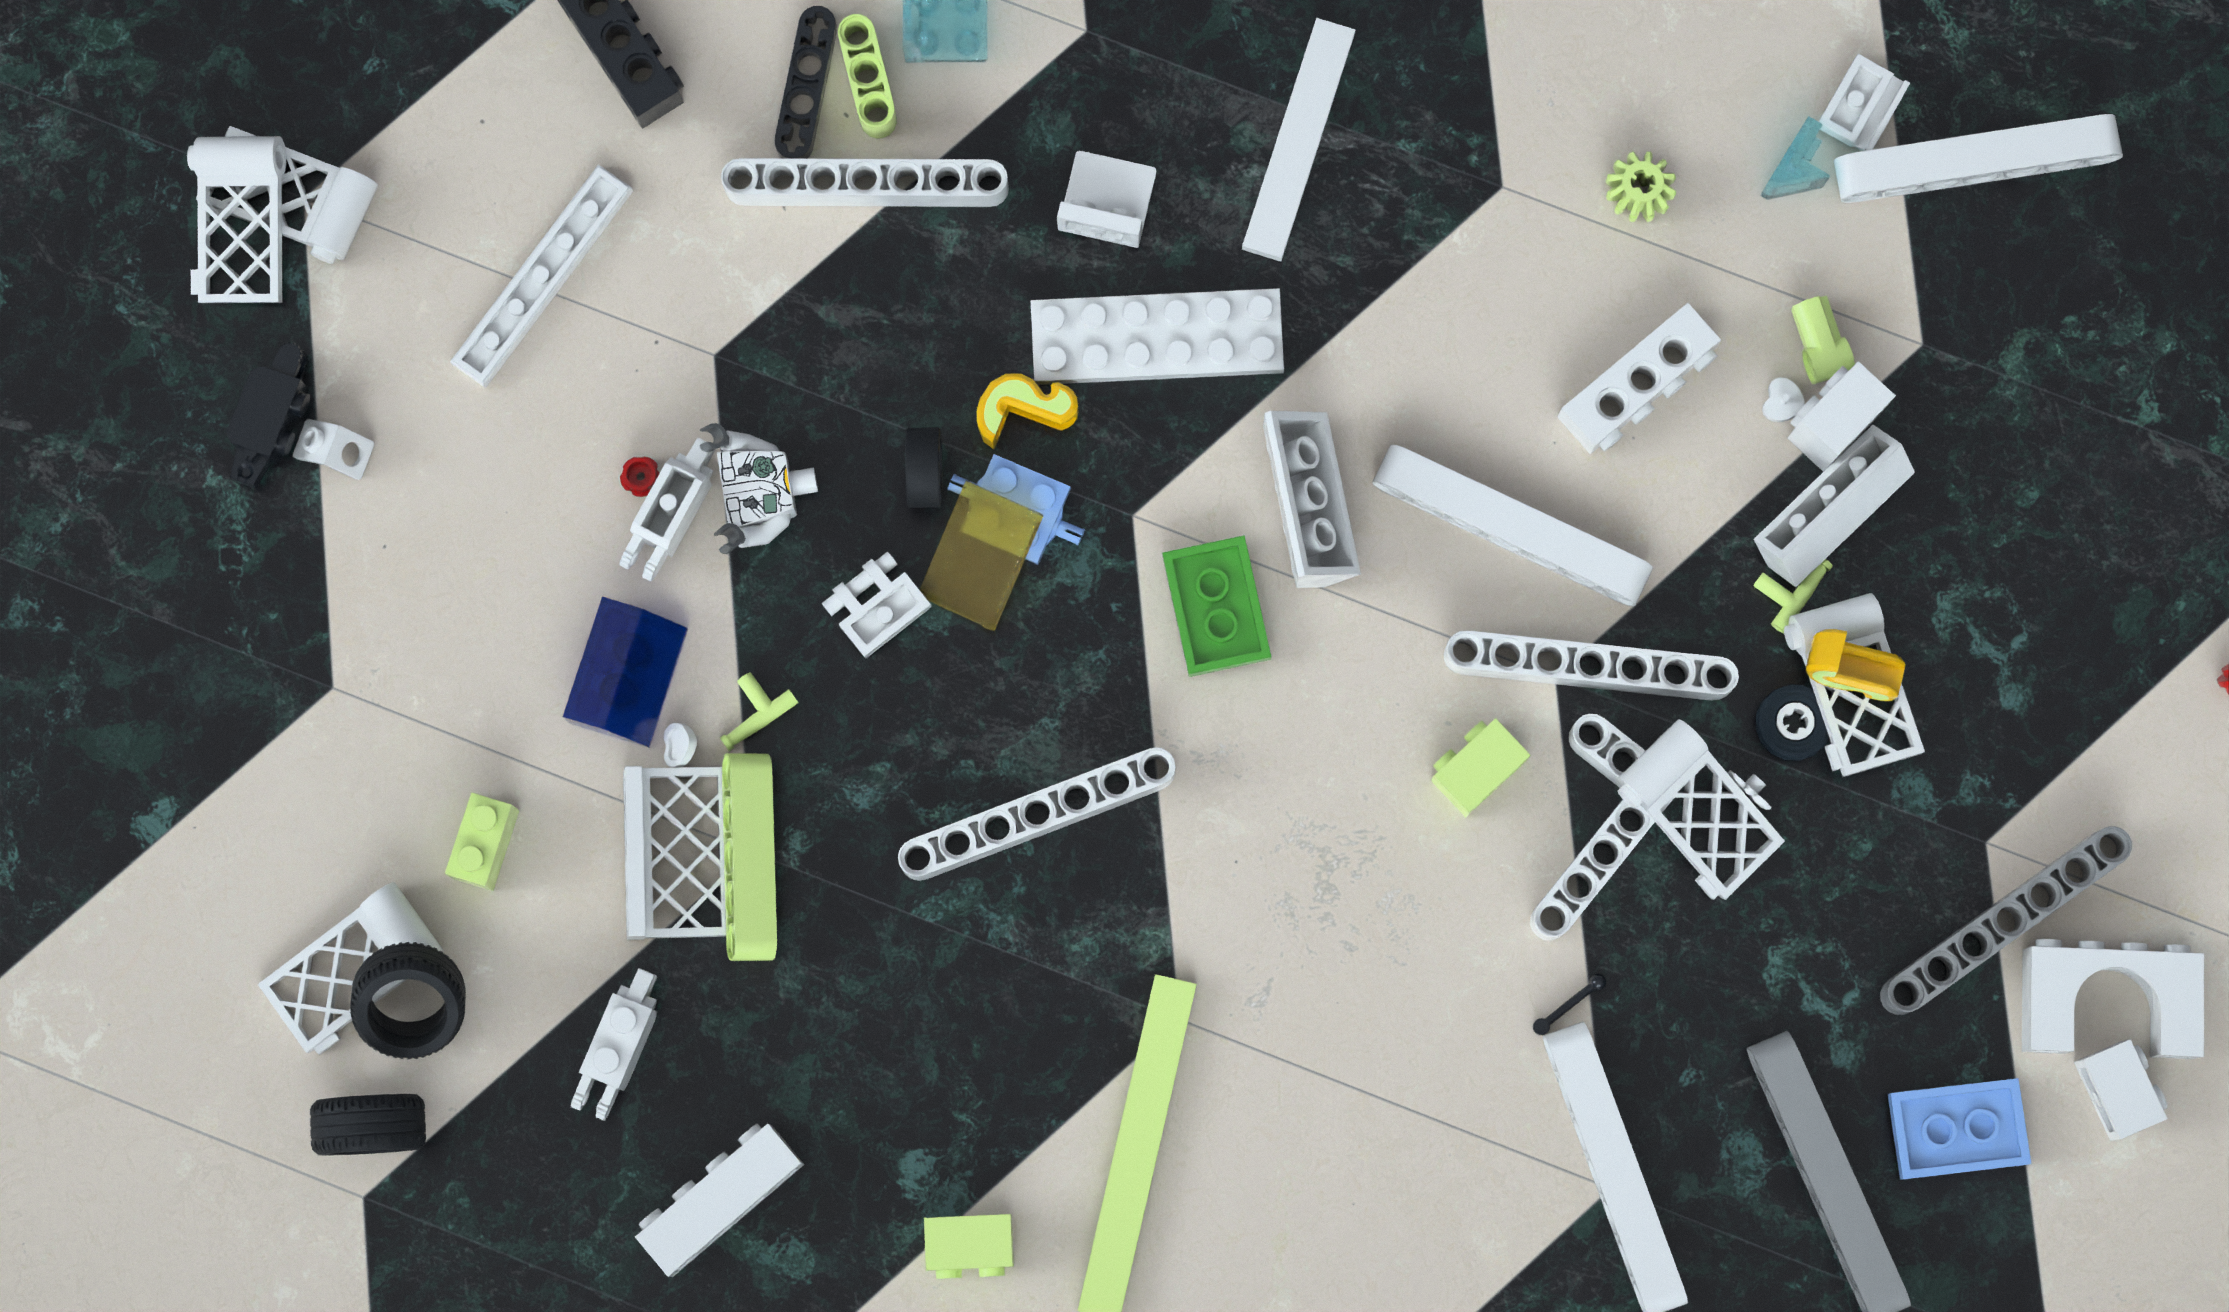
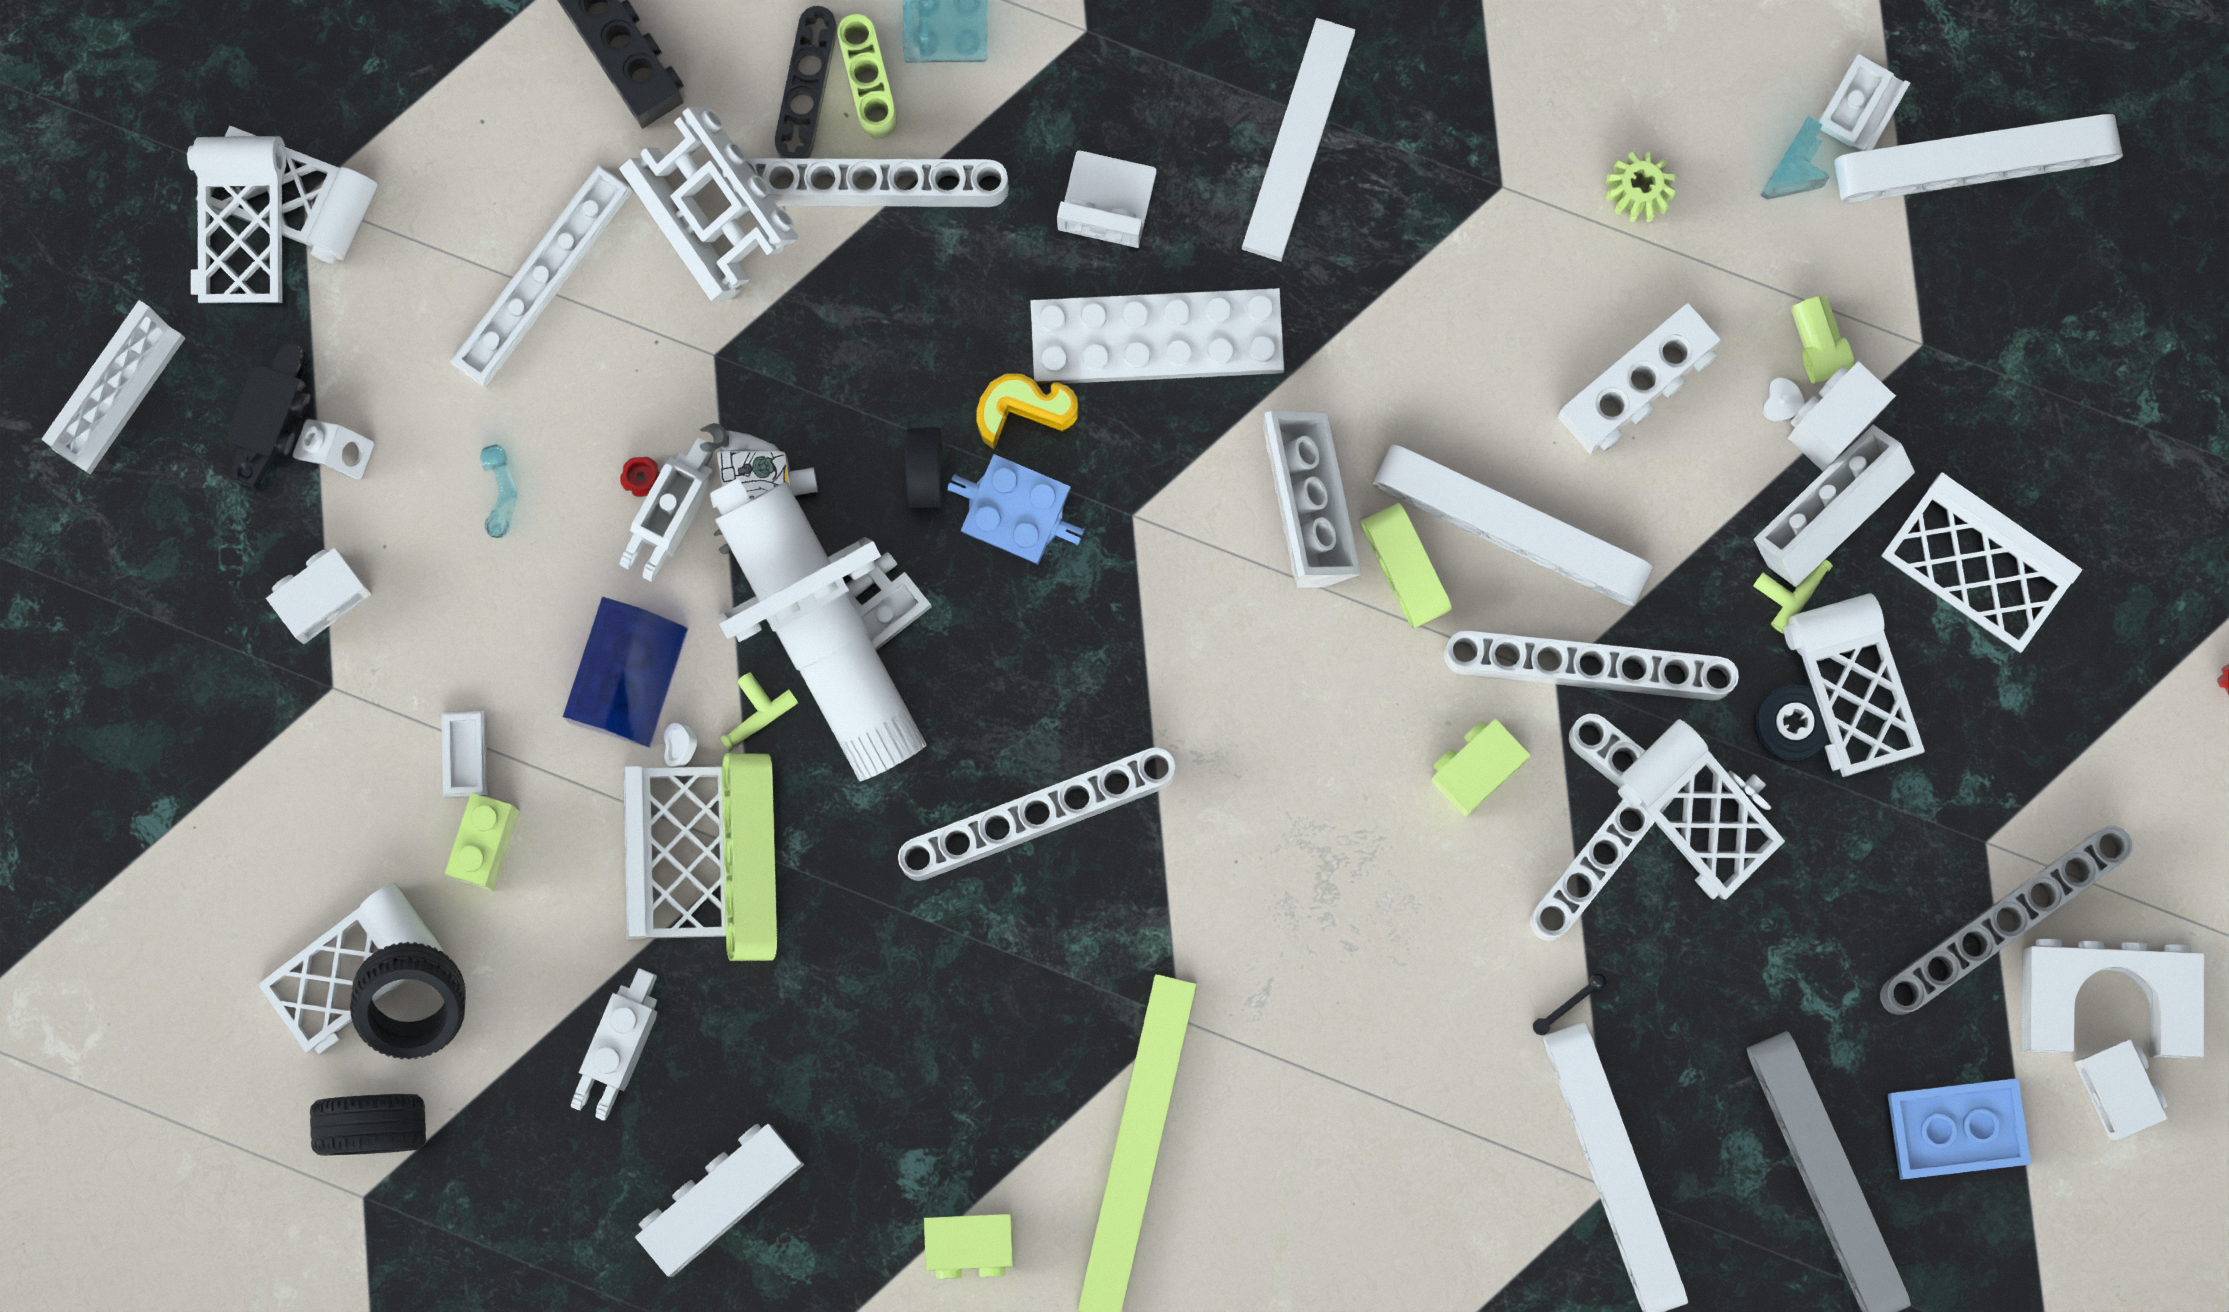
(113, 388): none -> white fence
(317, 594): none -> white brick
(464, 754): none -> white tile
(500, 518): none -> clear light blue piece
(684, 220): none -> white fence
(816, 621): none -> white piece
(980, 555): clear yellow piece -> none
(1216, 606): bright green plate -> none
(1406, 565): none -> yellowish green beam
(1854, 666): yellow animal -> none
(2005, 534): none -> white fence

